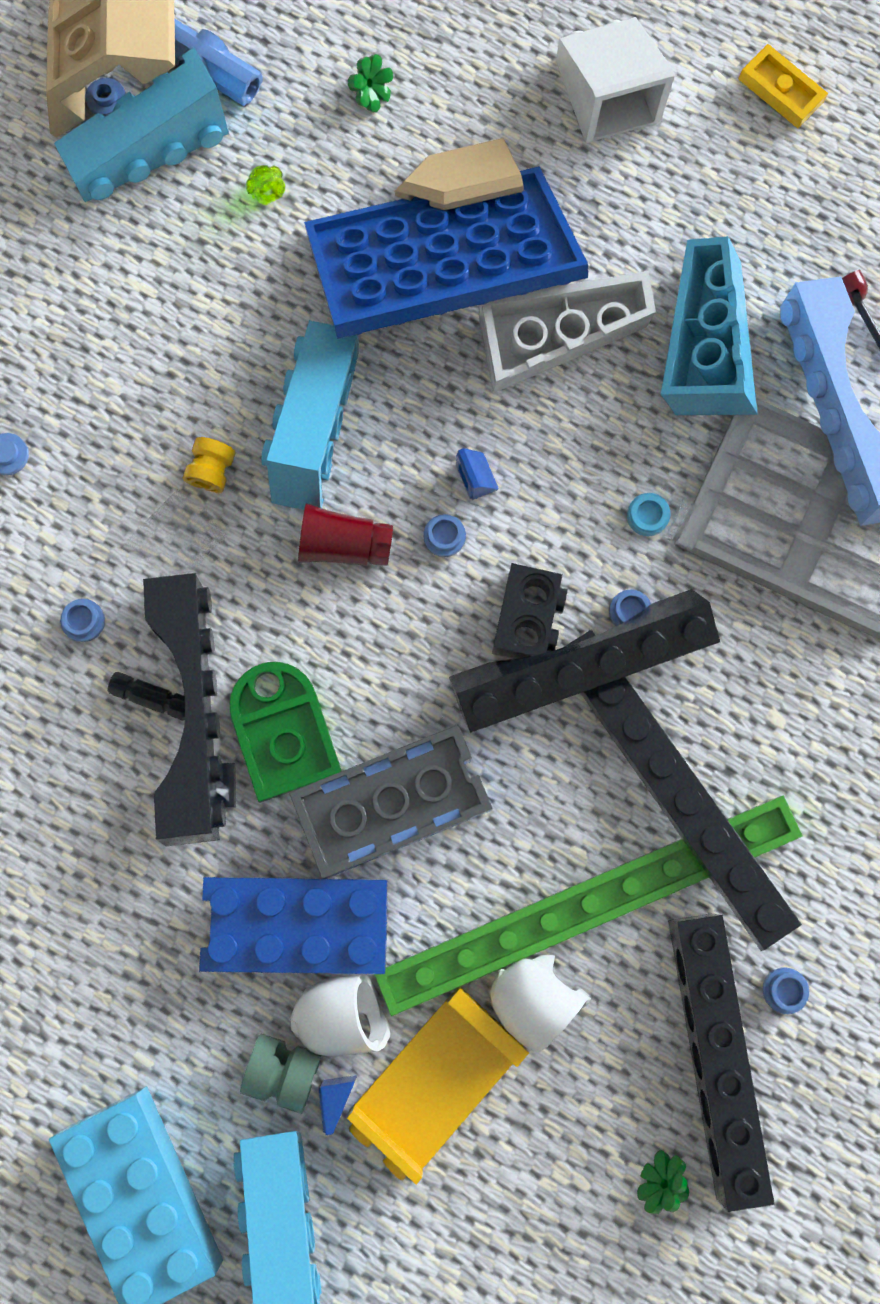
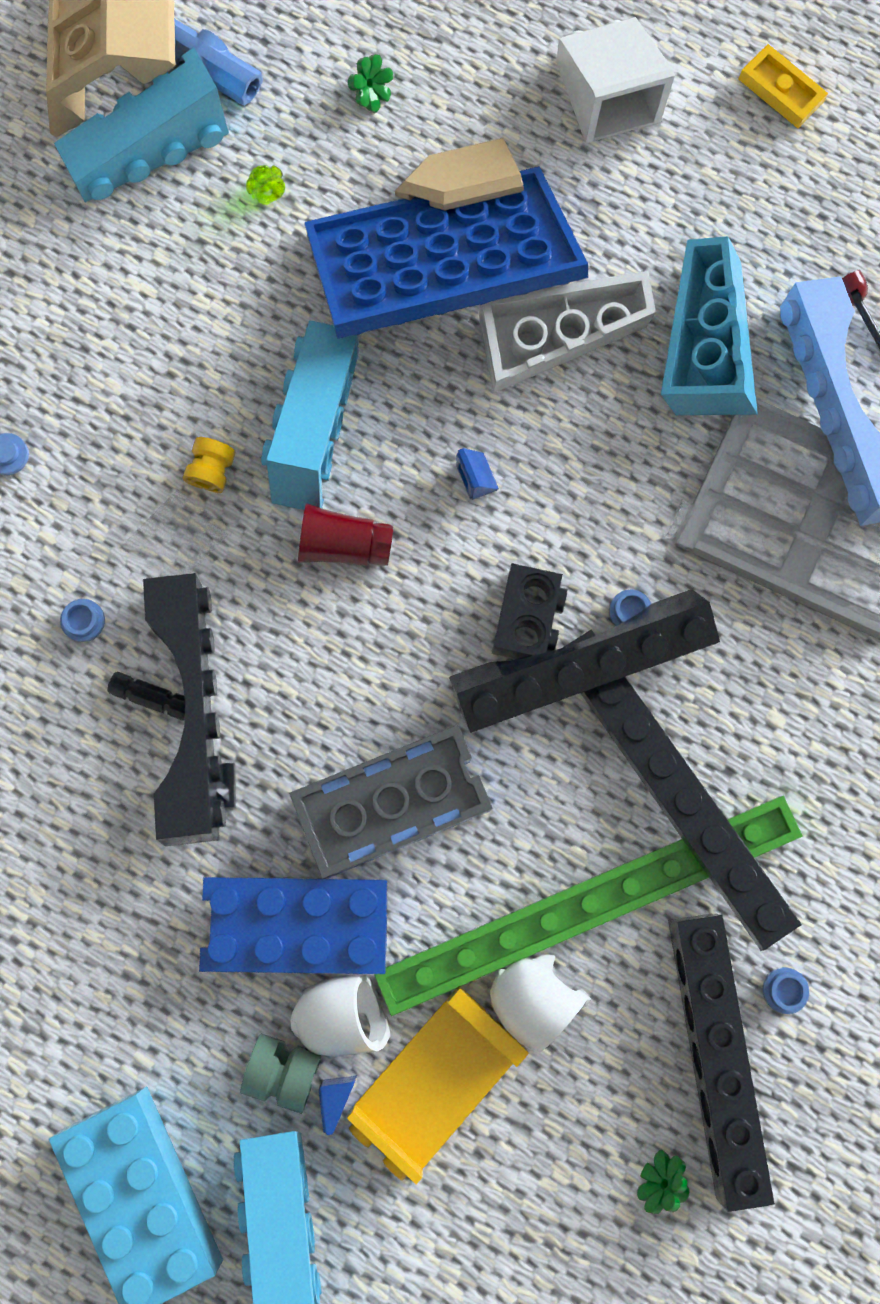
(103, 105): medium blue plate -> none
(282, 734): green tile -> none
(444, 535): medium blue plate -> none
(648, 514): medium azure tile -> none

